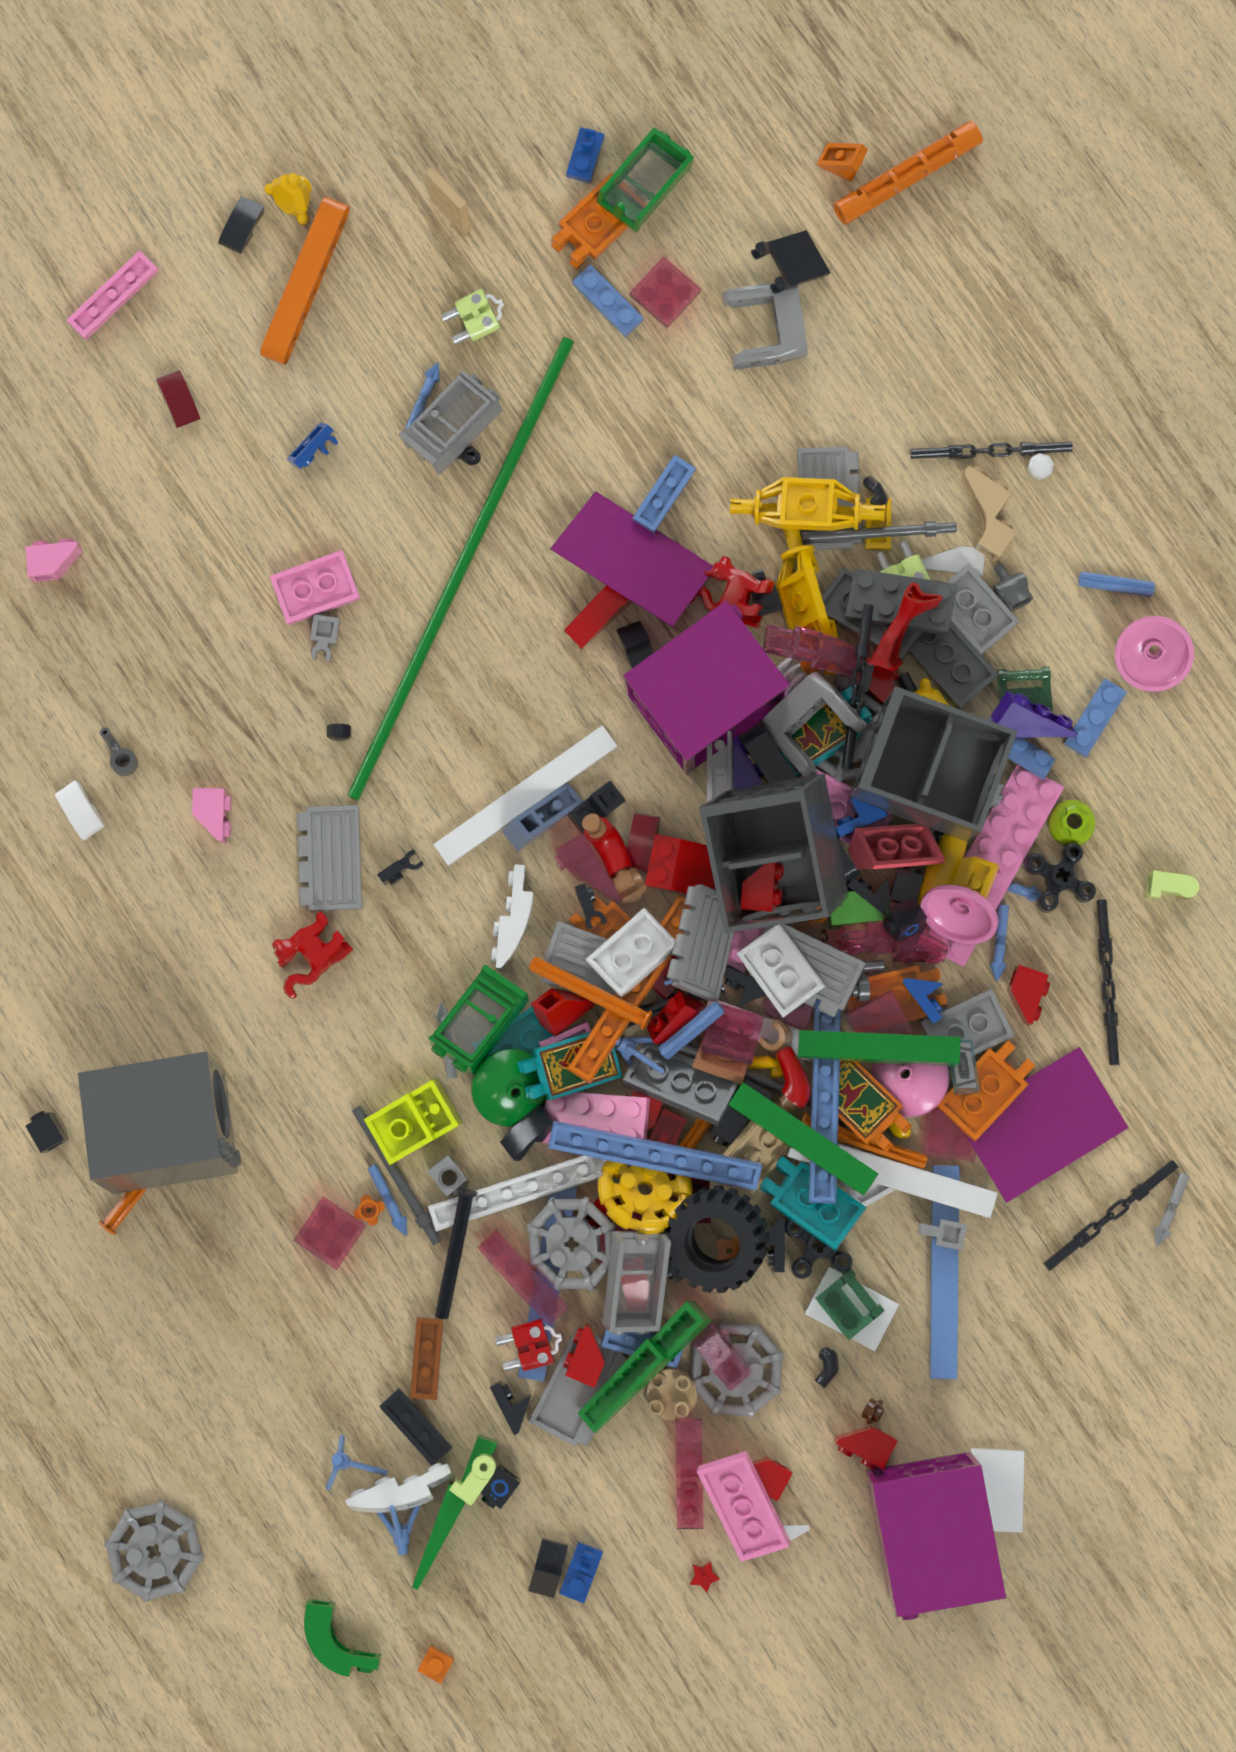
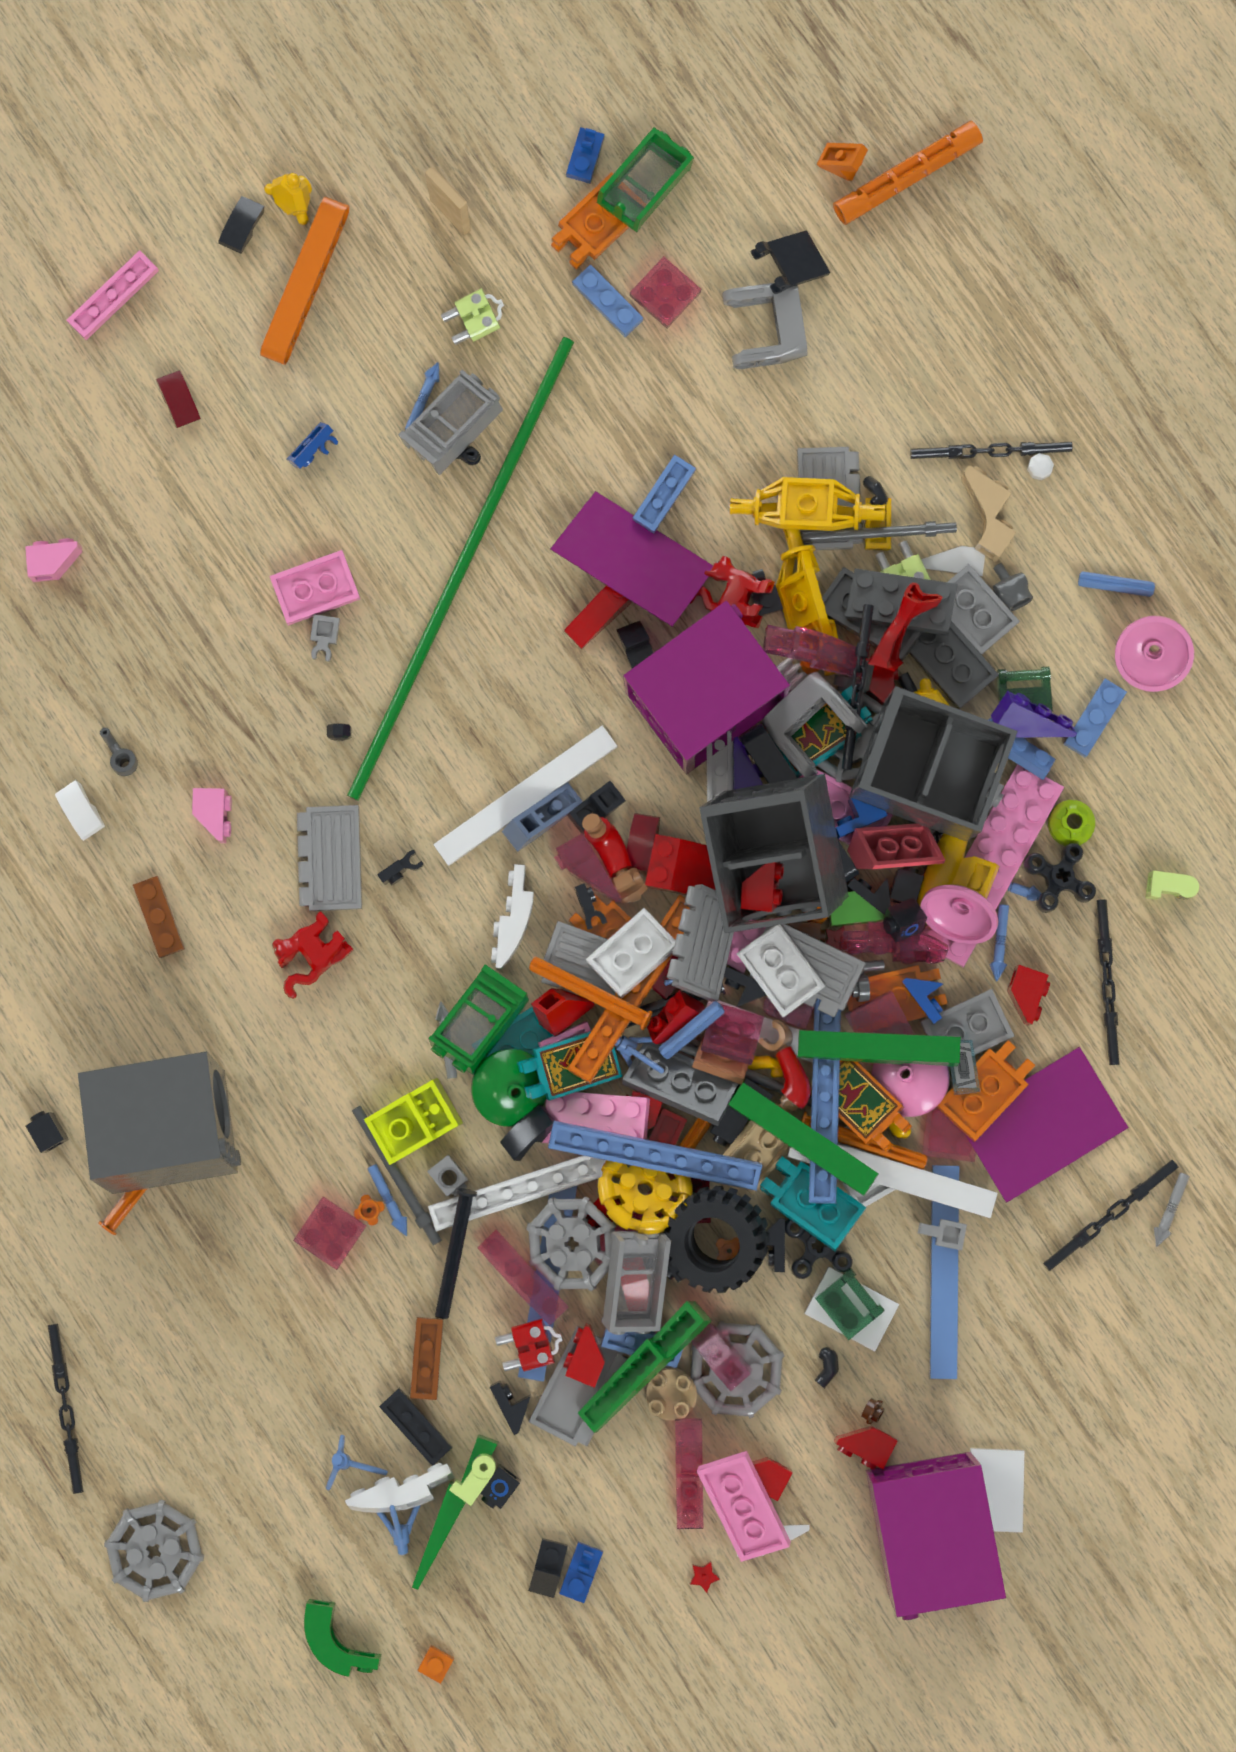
(60, 1371): none -> black piece
(158, 917): none -> dark orange plate

